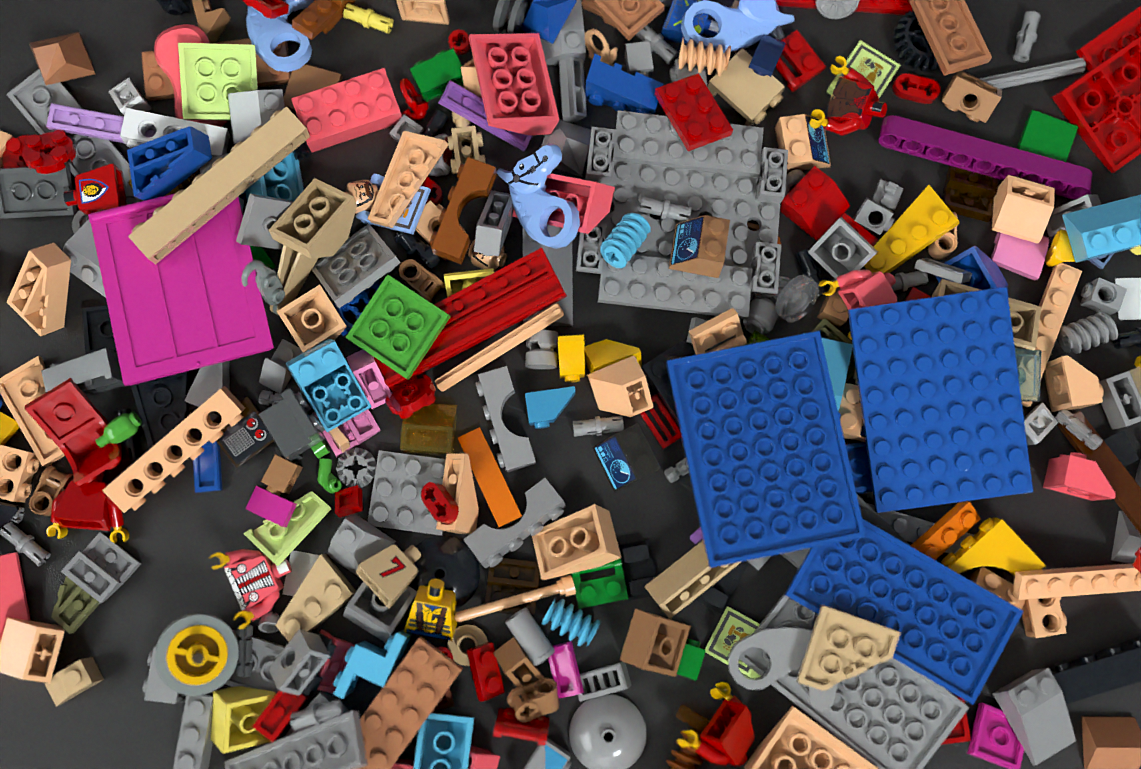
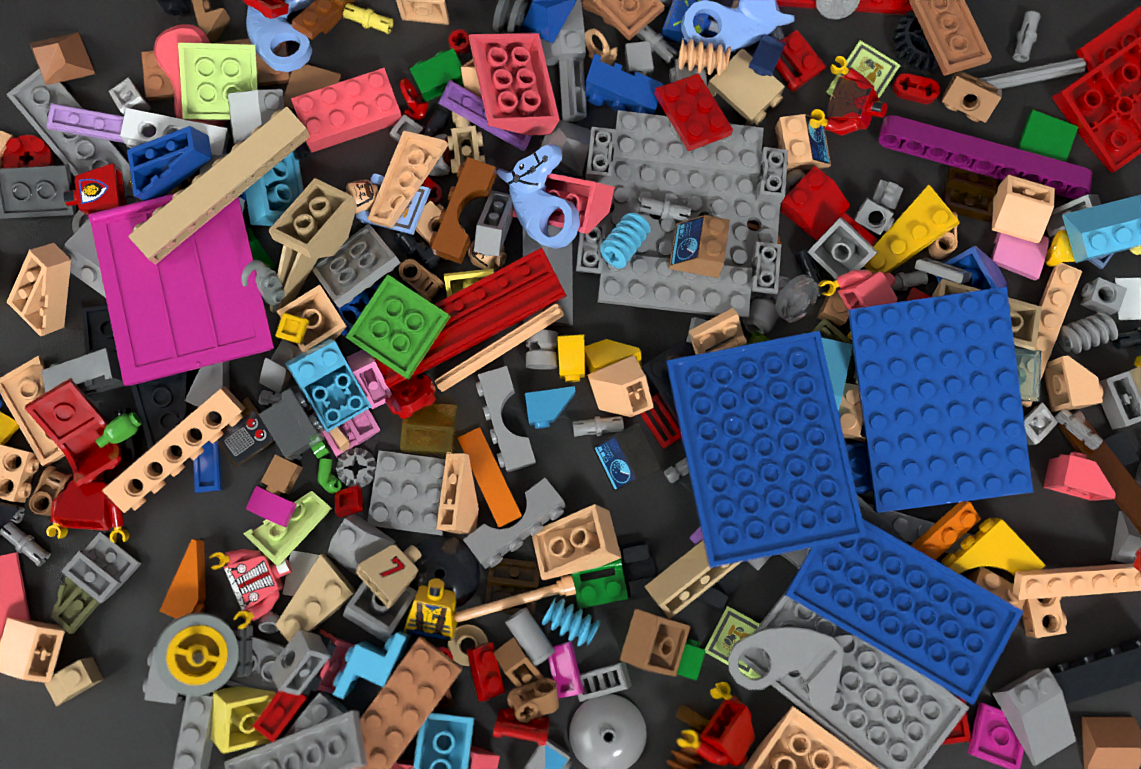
(60, 149): red plate -> none
(189, 584): none -> orange slope
(258, 218): light grey plate -> none
(292, 328): none -> yellow tile
(317, 714): light grey axle -> none
(436, 505): red beam -> none
(844, 648): tan plate -> none

